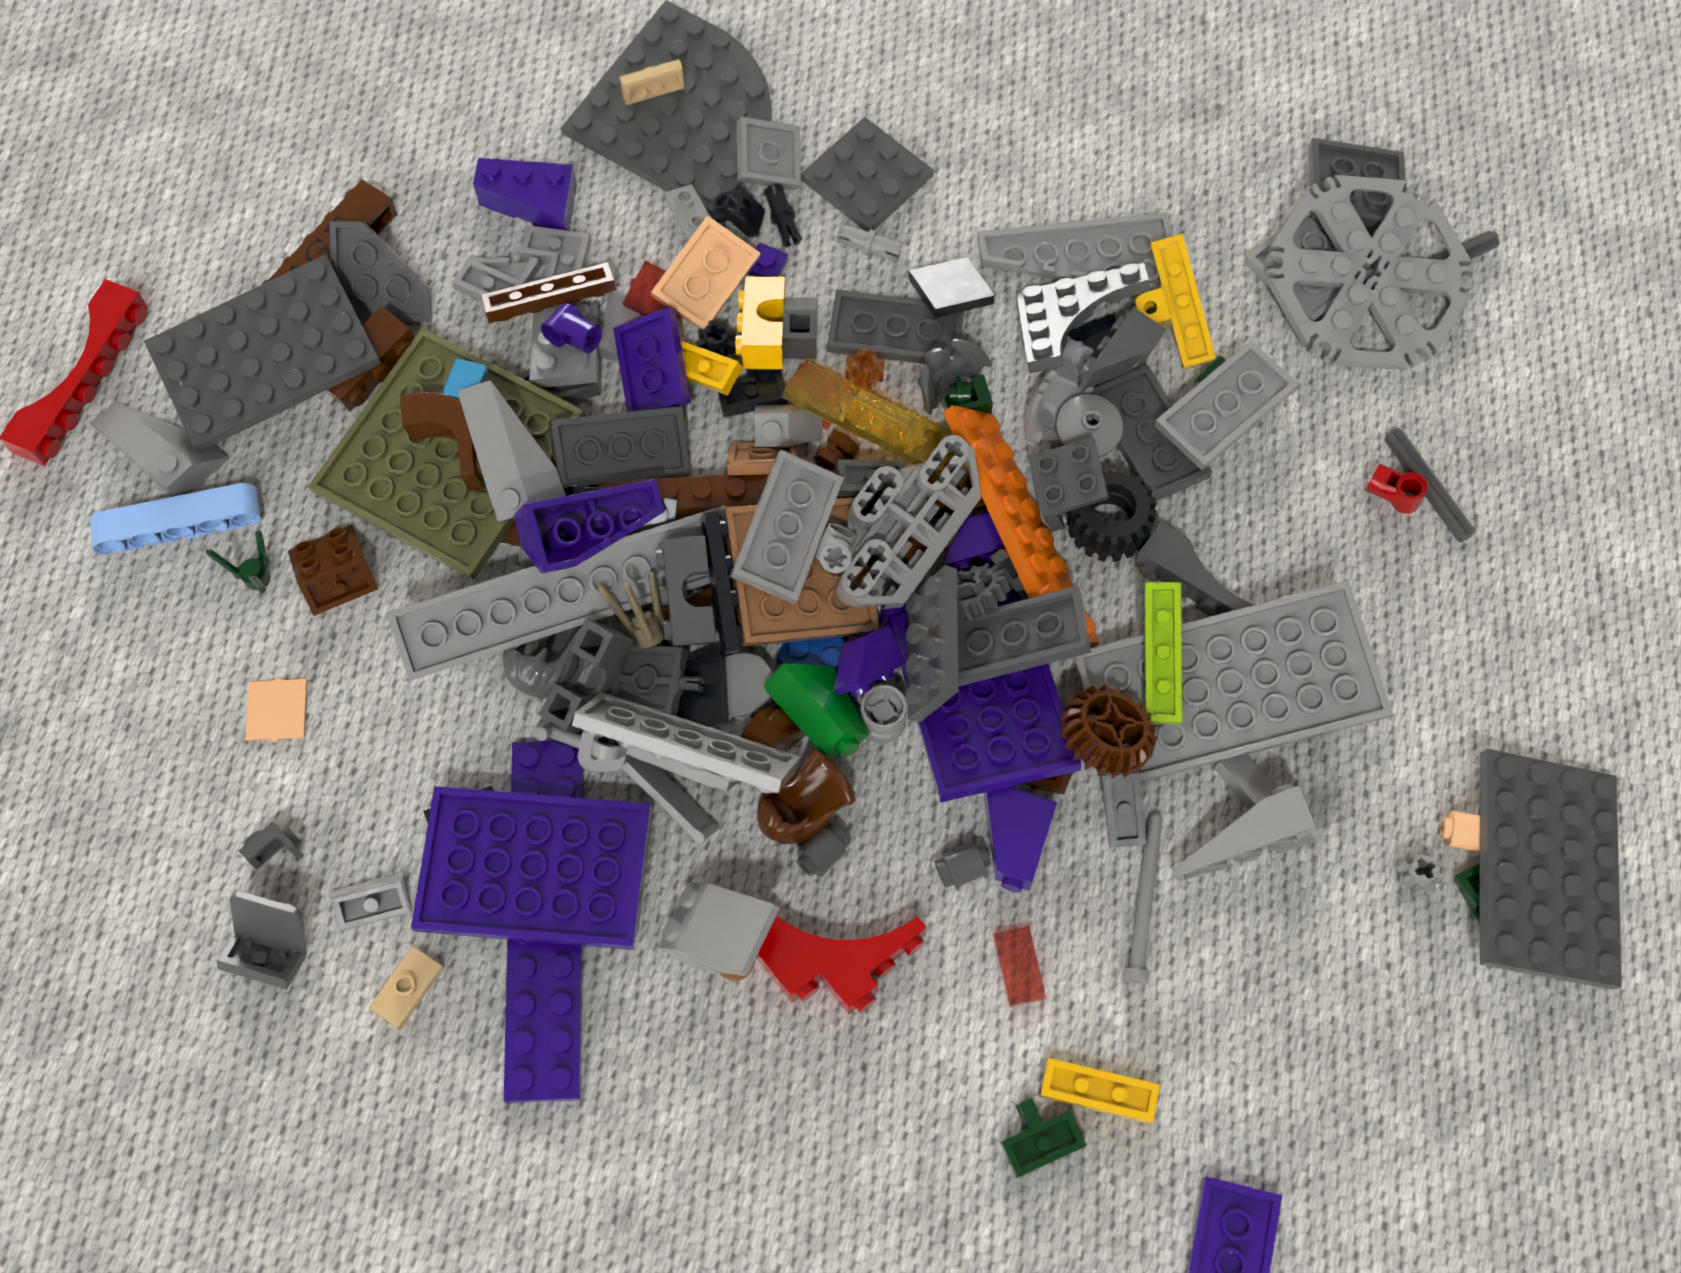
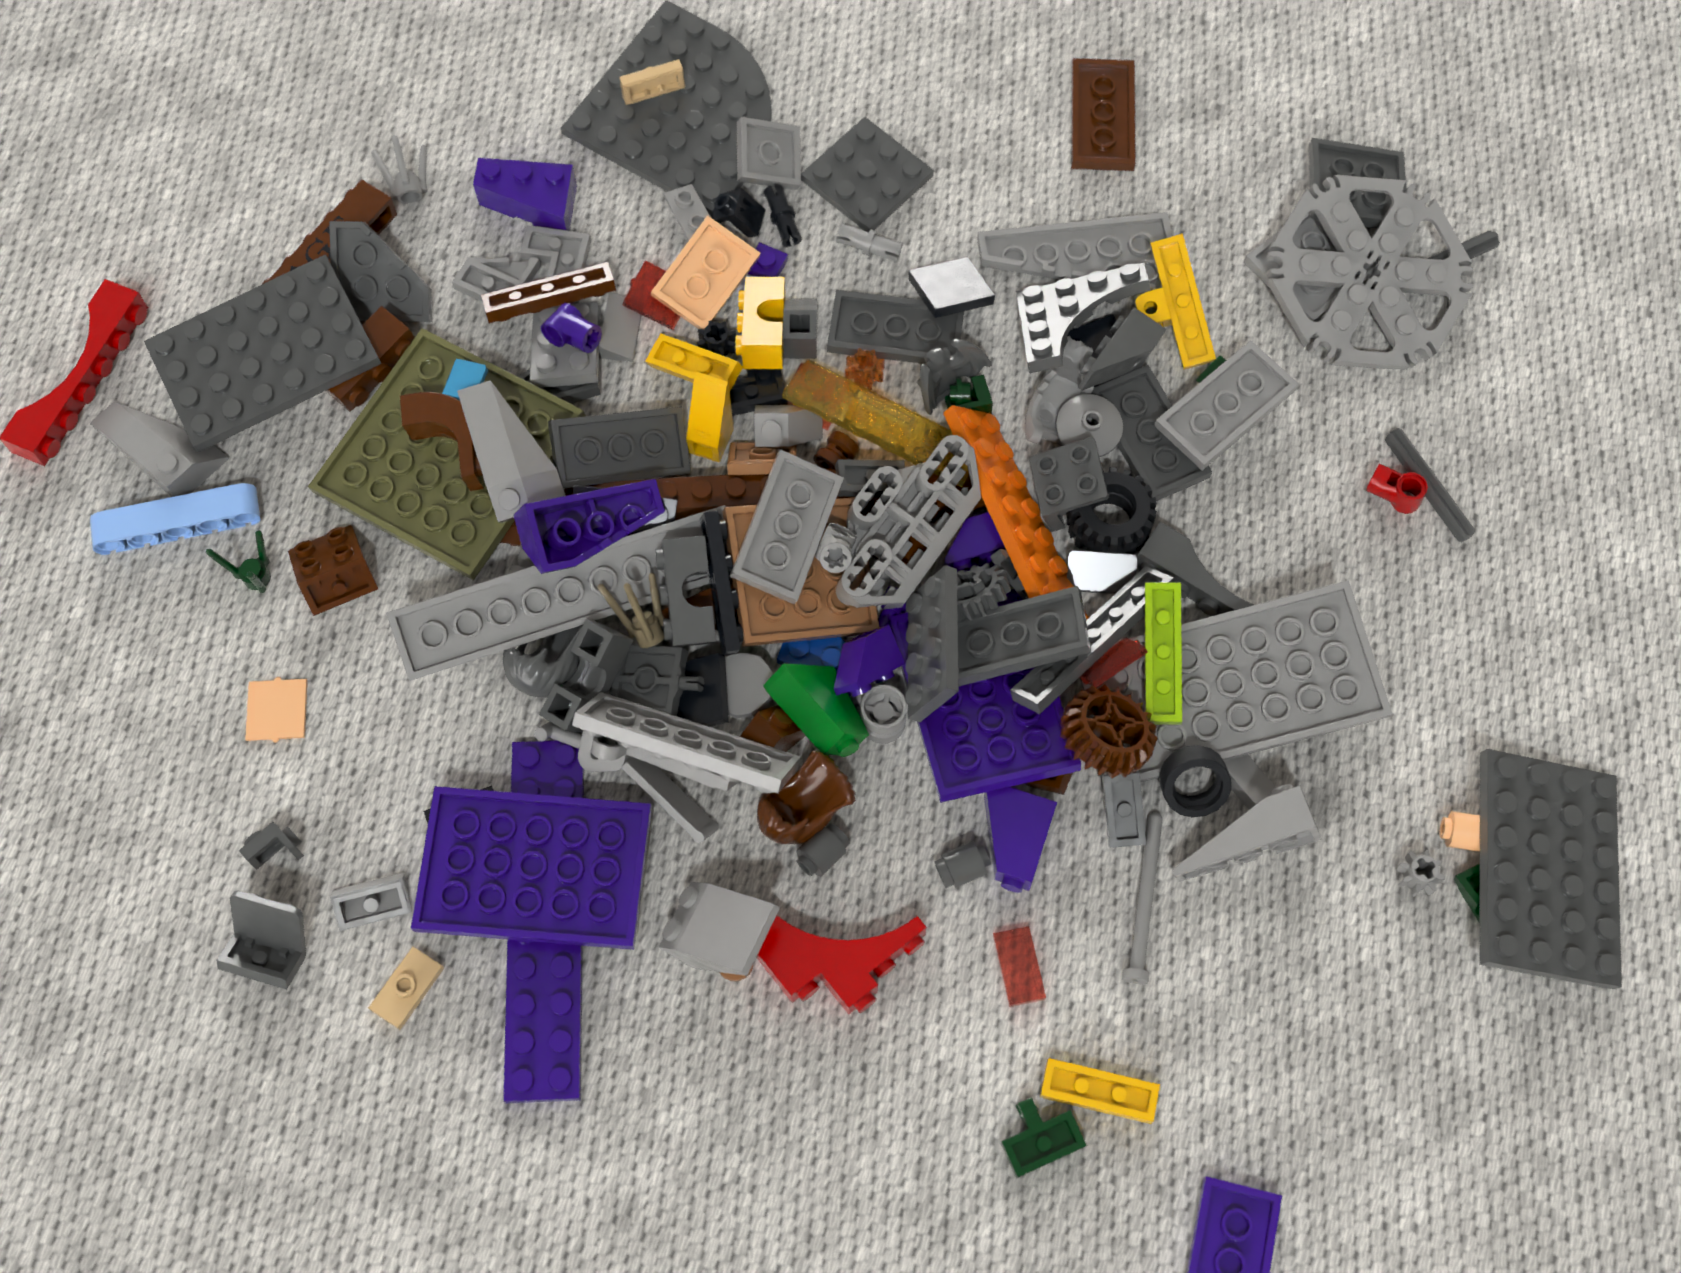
(407, 185): none -> light grey plant
(652, 362): dark purple plate -> none
(709, 417): none -> yellow slope
(1100, 570): none -> slope
(1103, 114): none -> reddish brown plate
(1104, 628): none -> dark grey plate
(1113, 661): none -> clear red piece
(1206, 802): none -> black tyre

